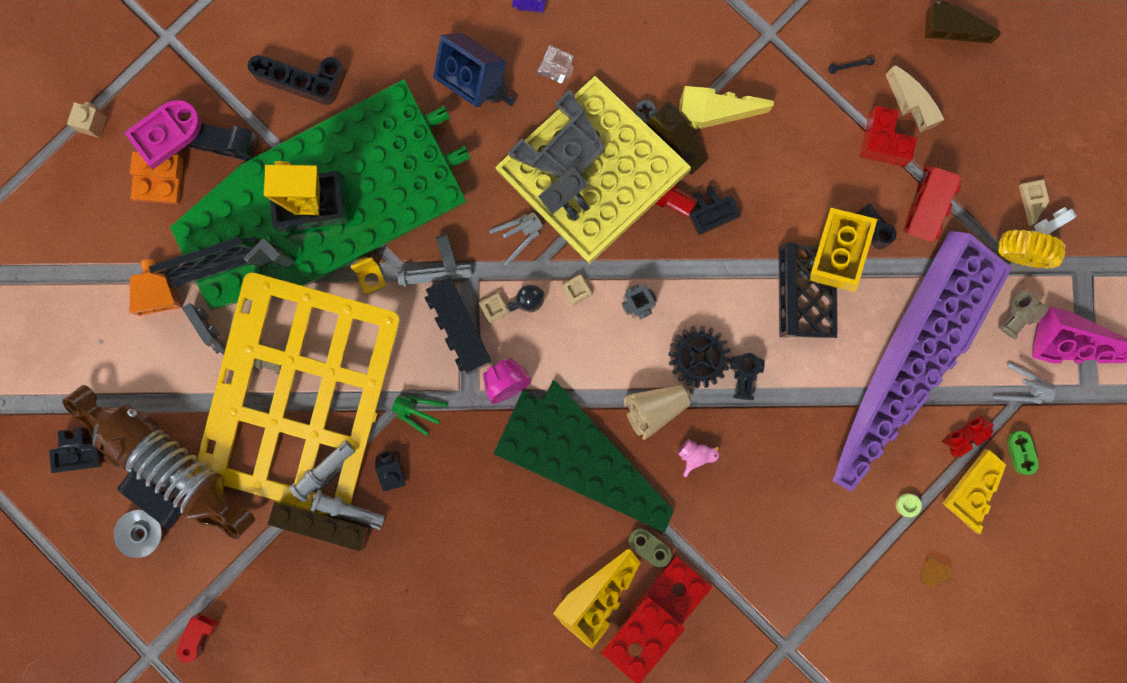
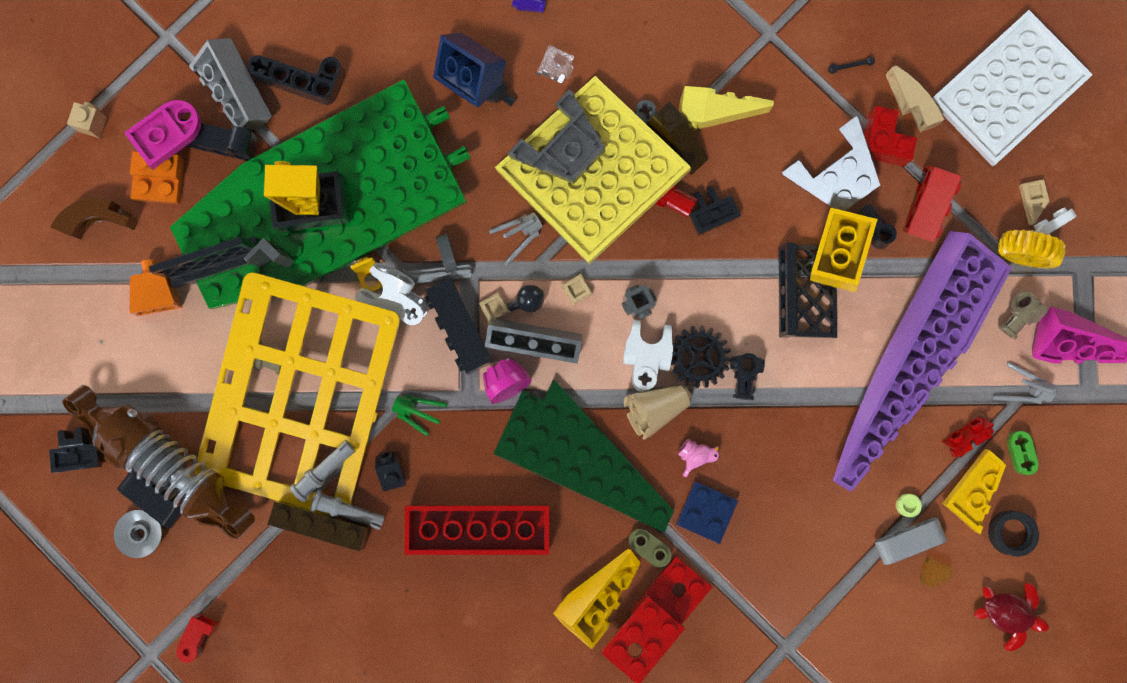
(84, 213): none -> reddish brown arch
(207, 332): dark grey hinge -> none
(231, 83): none -> light grey wedge
(395, 295): none -> white piece
(476, 530): none -> red brick
(533, 340): none -> dark grey brick
(563, 191): black hinge -> none
(647, 357): none -> white piece
(707, 512): none -> dark blue plate
(844, 180): none -> wing
(910, 541): none -> light grey beam
(957, 24): dark brown slope -> none
(1011, 88): none -> white plate
(1013, 614): none -> animal
(1031, 537): none -> black tyre

